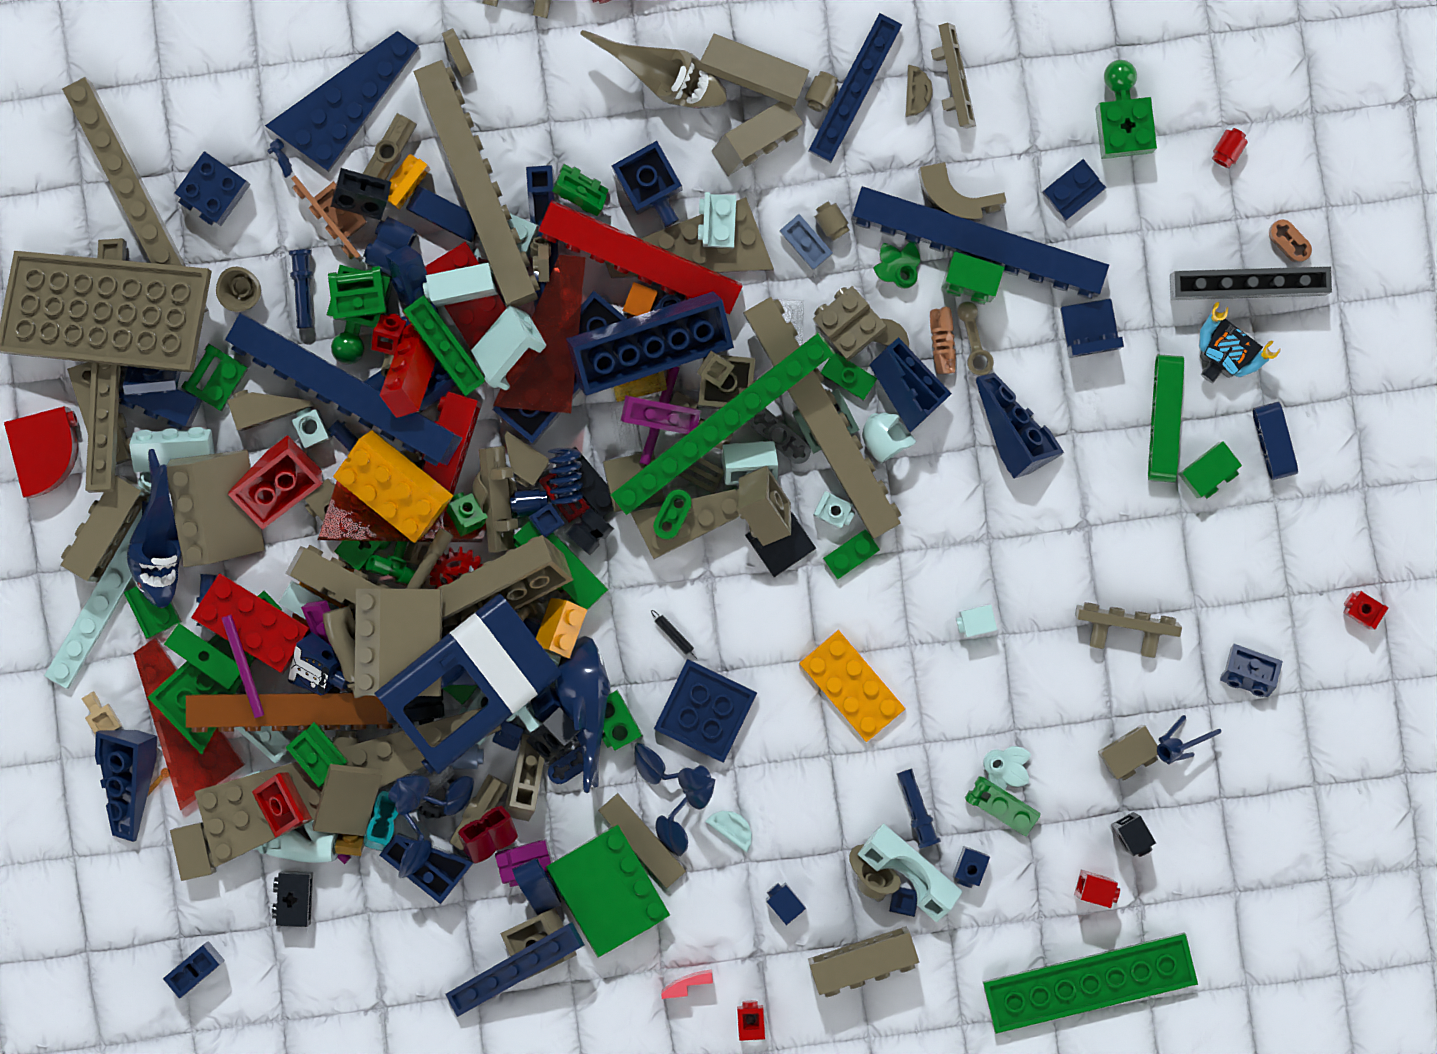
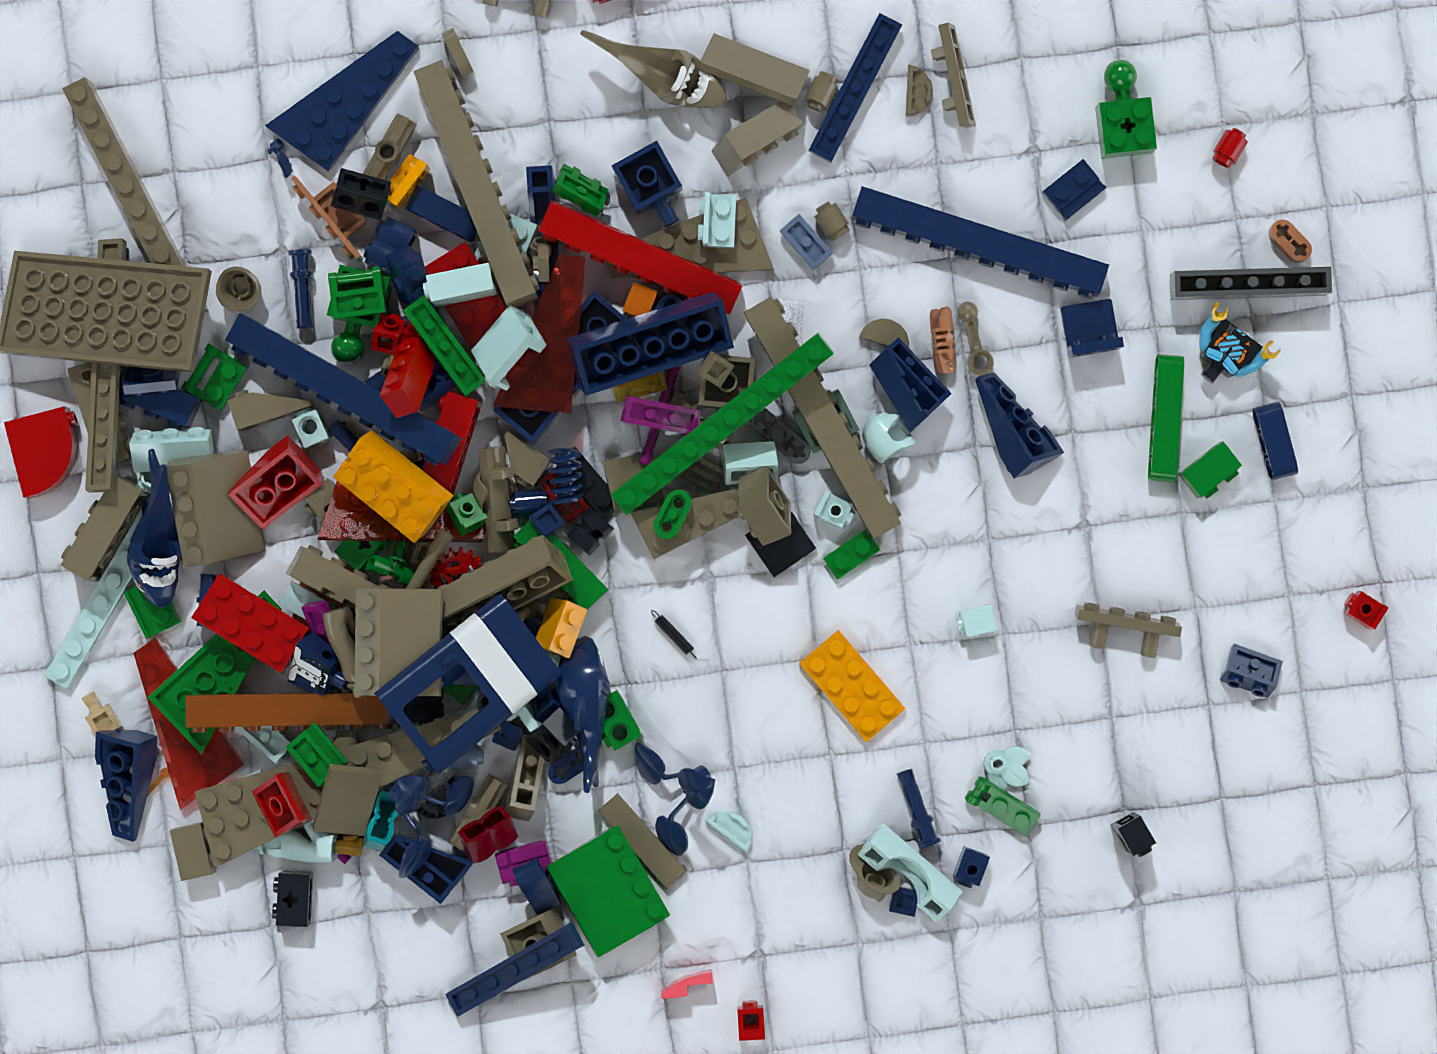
(191, 646): green tile -> none
(193, 969): dark blue brick -> none
(211, 189): dark blue brick -> none
(242, 666): magenta bar -> none
(705, 710): dark blue plate -> none
(785, 902): dark blue brick -> none
(848, 376): green plate -> none
(849, 322): dark tan plate -> none
(863, 961): dark tan brick -> none
(897, 262): green plate -> none
(945, 198): dark tan arch -> none
(972, 278): green brick -> none
(1090, 982): green plate -> none
(1097, 889): red brick -> none
(1129, 753): dark tan brick -> none
(1172, 748): dark blue plant -> none

